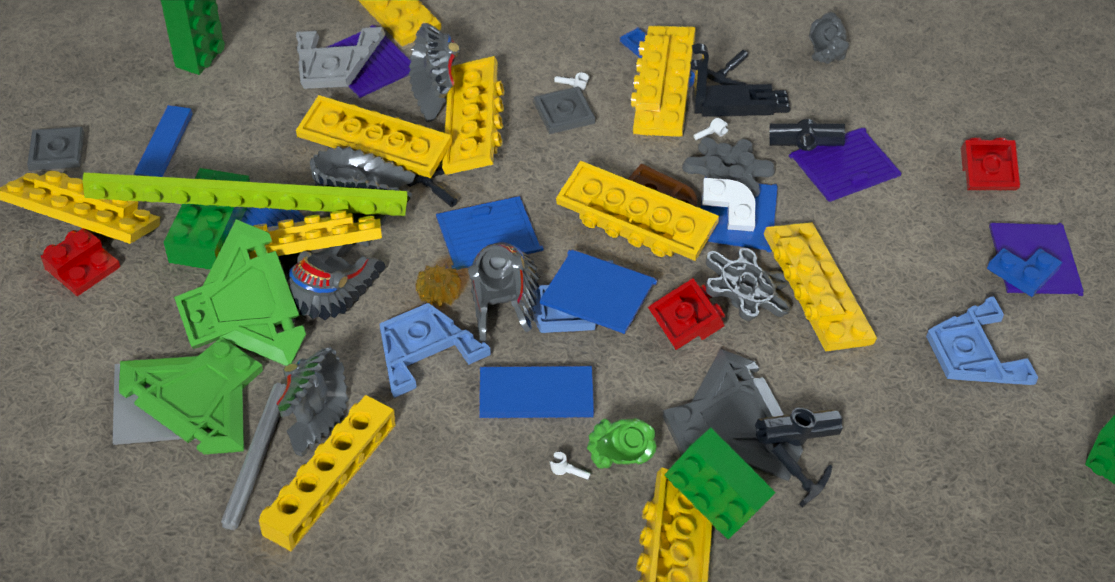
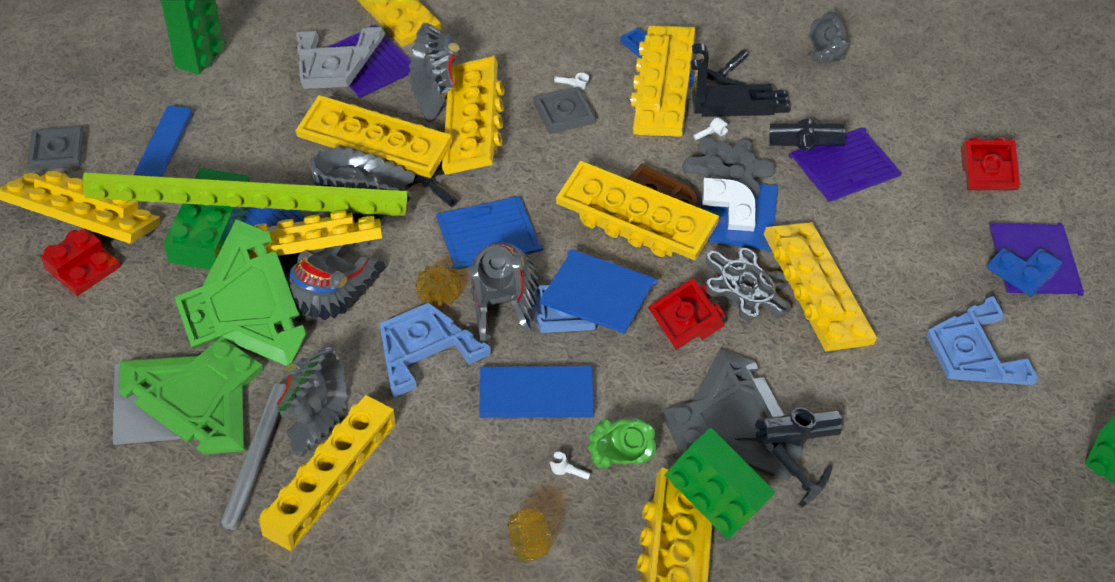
(529, 534): none -> clear yellow gear

